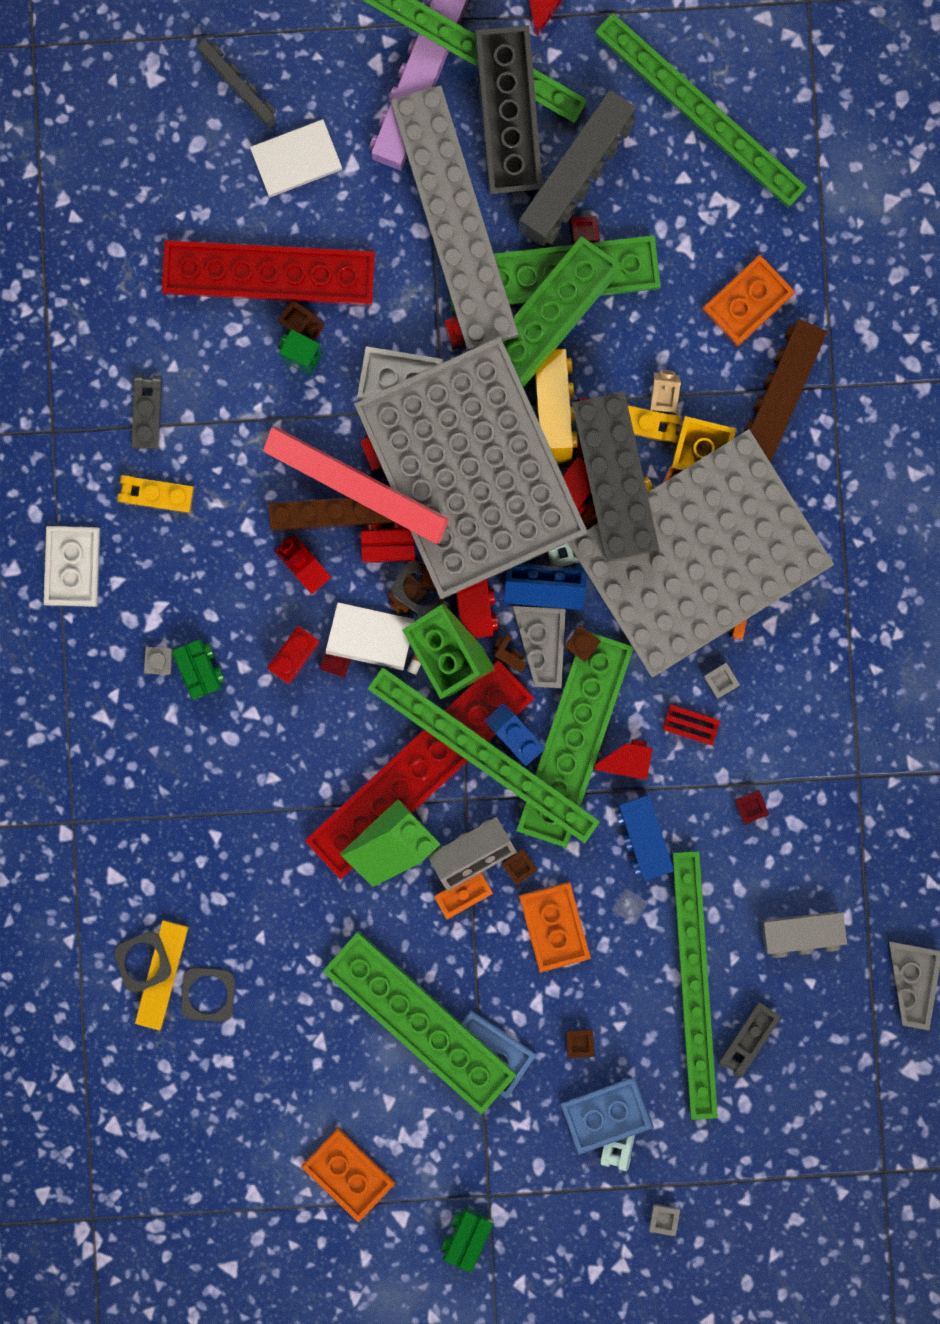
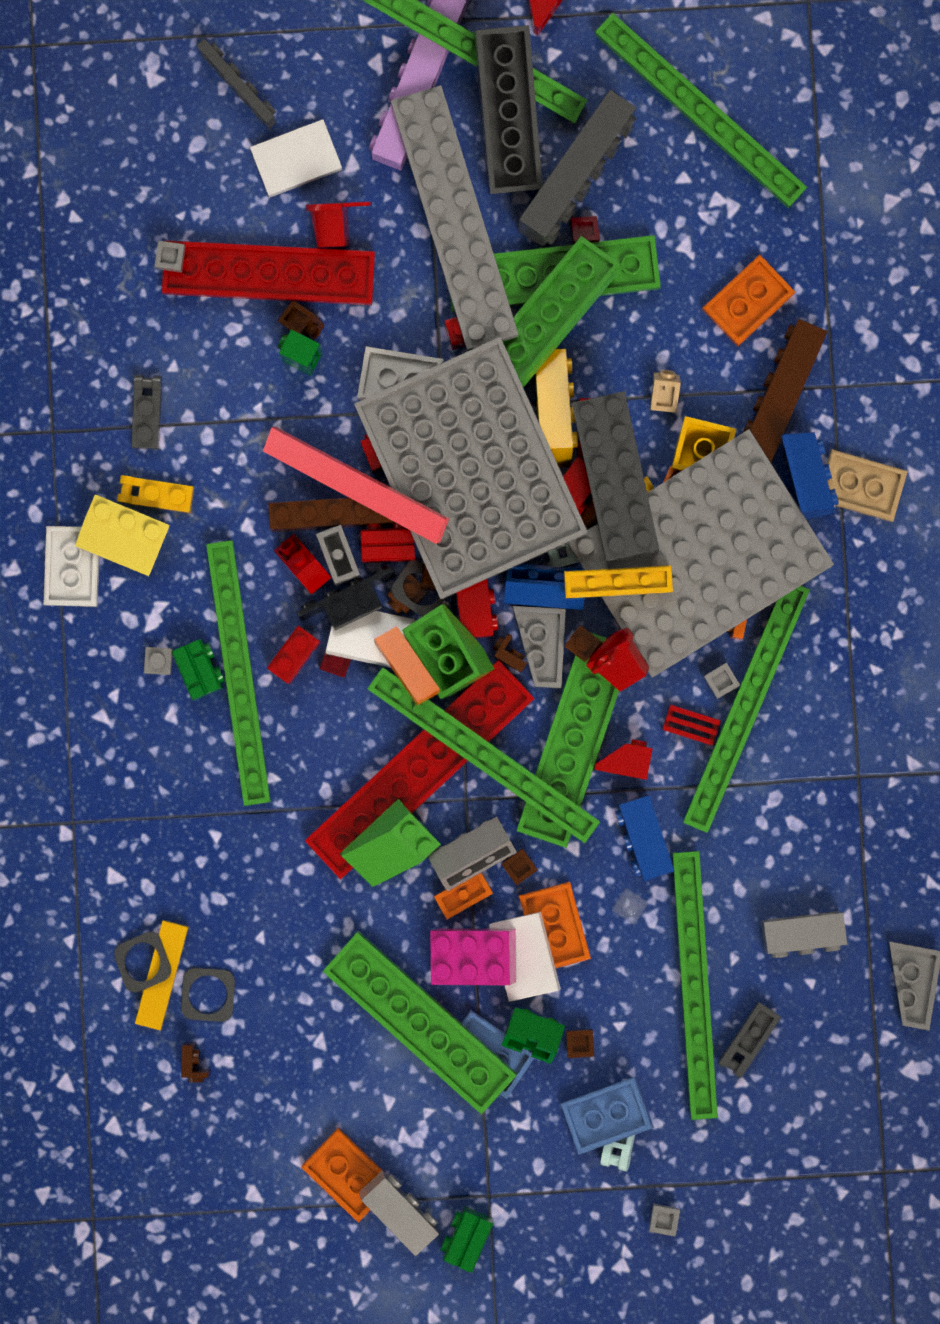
(122, 535): none -> light yellow slope
(170, 256): none -> light grey plate
(190, 1058): none -> reddish brown bracket
(238, 673): none -> bright green plate
(331, 222): none -> red container
(338, 555): none -> light grey brick
(351, 603): none -> black bracket
(399, 1212): none -> light grey brick
(407, 665): none -> orange tile
(473, 956): none -> dark pink brick
(514, 734): blue brick -> none
(533, 1034): none -> green brick
(534, 959): none -> white tile
(618, 581): none -> yellow tile
(619, 660): none -> red container
(646, 424): yellow plate -> none
(744, 709): none -> bright green plate
(751, 807): dark red plate -> none
(810, 474): none -> blue slope
(865, 485): none -> tan tile

